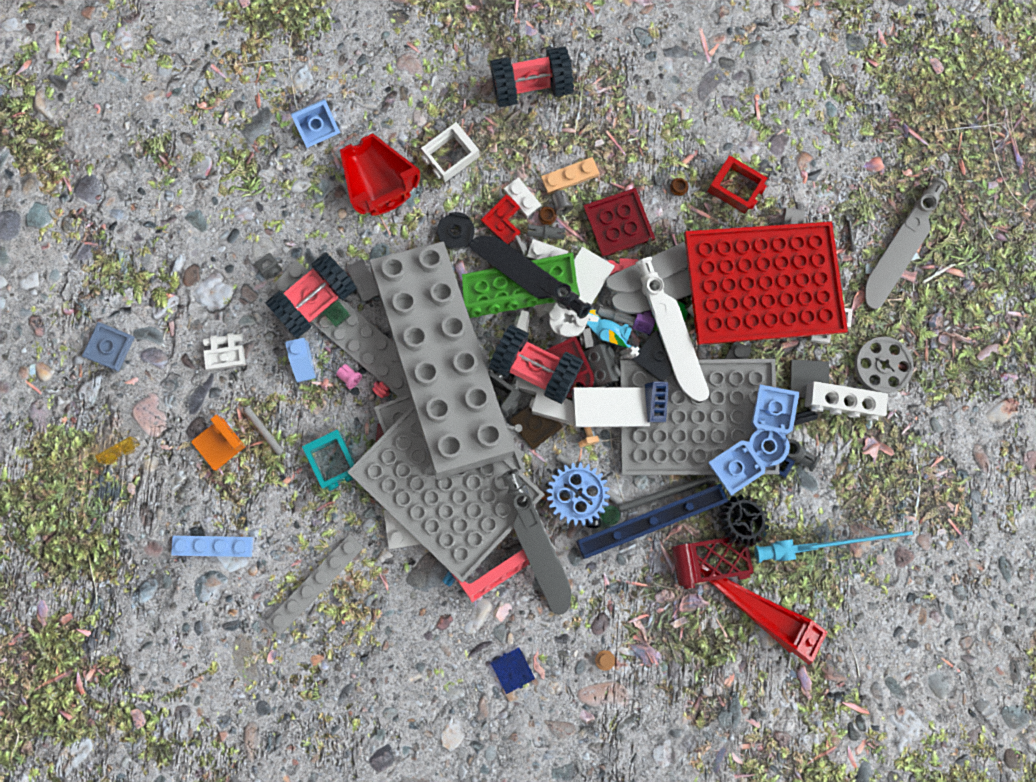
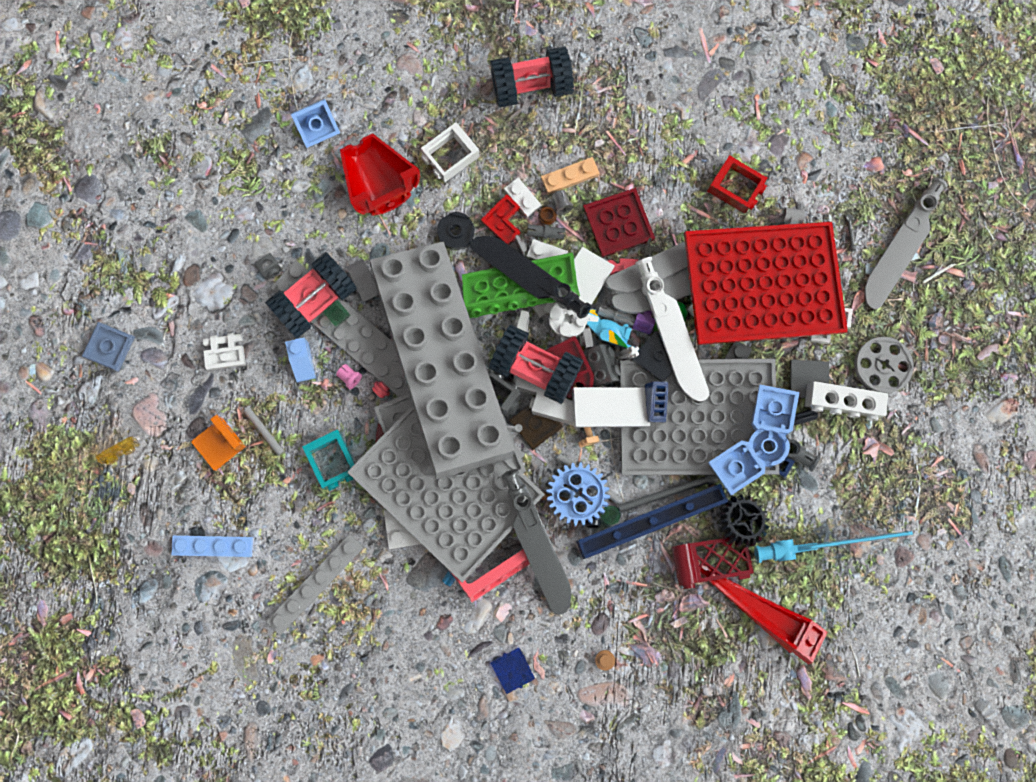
(679, 187): reddish brown plate -> none

